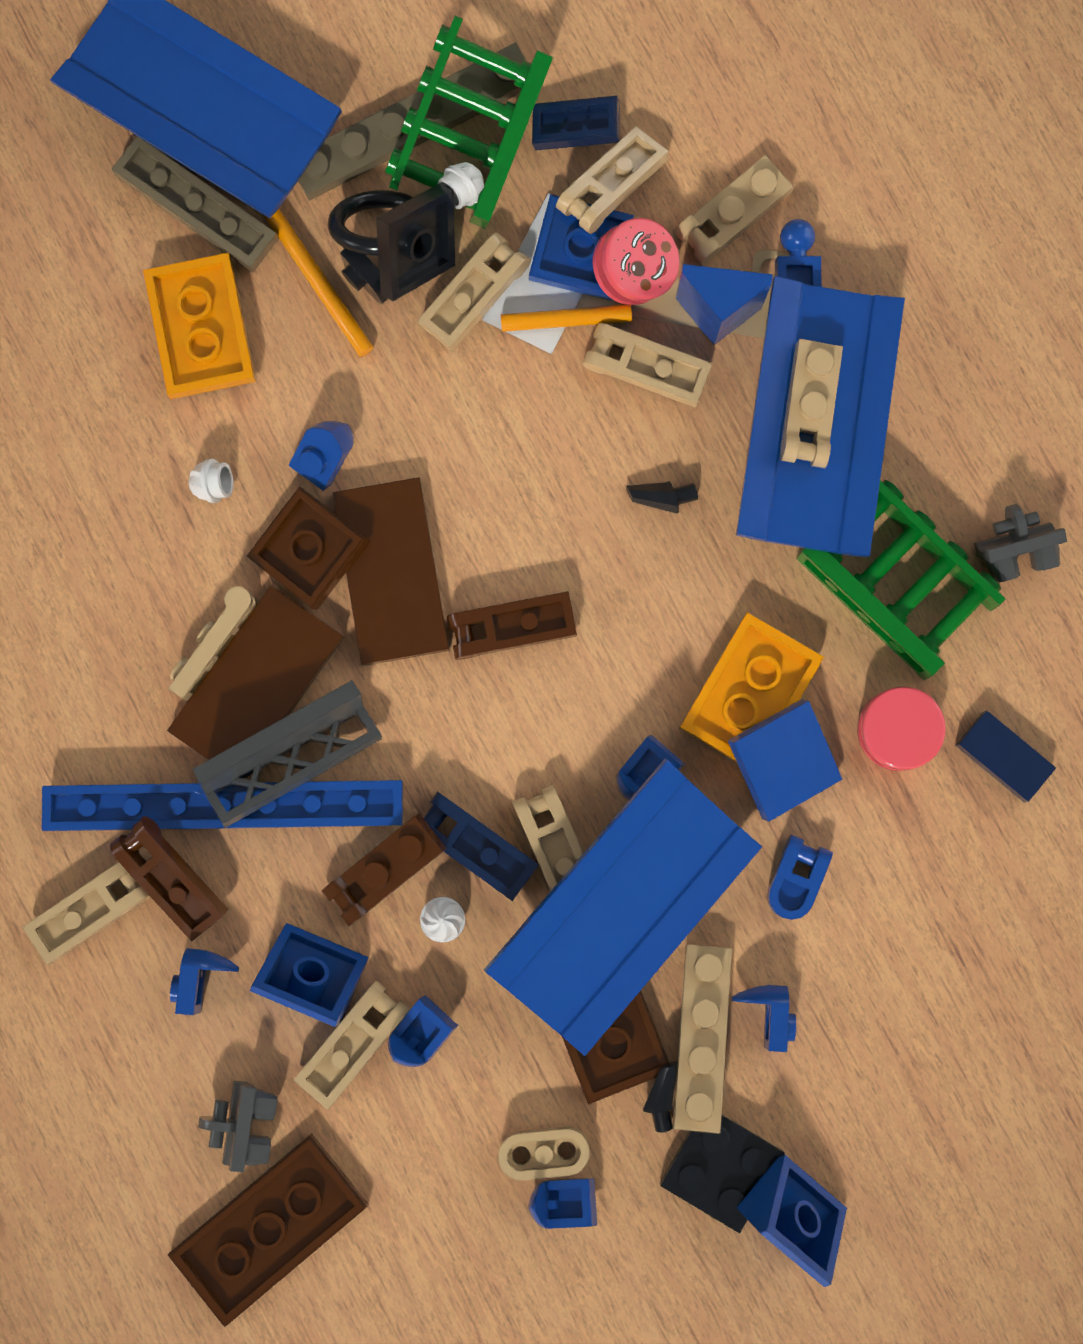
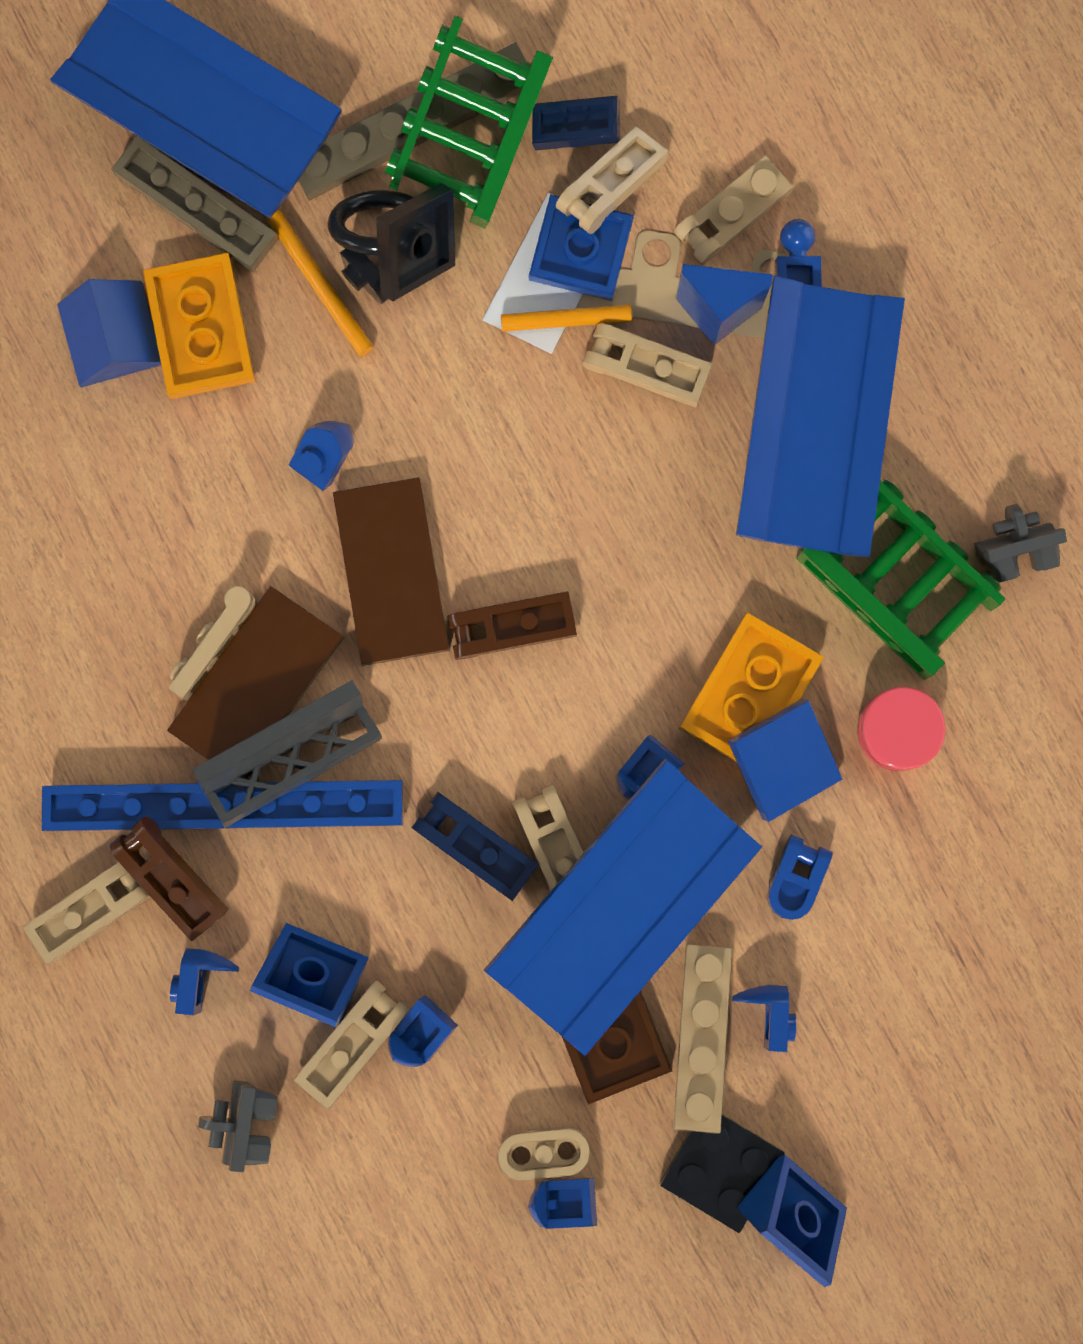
(109, 330): none -> blue slope
(211, 481): white plate -> none
(268, 1230): reddish brown tile -> none
(308, 548): reddish brown tile -> none
(385, 868): reddish brown plate -> none
(442, 919): white plate -> none
(465, 181): white plate -> none
(473, 292): tan plate -> none
(636, 261): coral head -> none
(662, 495): black bar -> none
(662, 1097): black bar -> none
(811, 402): tan plate -> none
(1005, 756): dark blue tile -> none

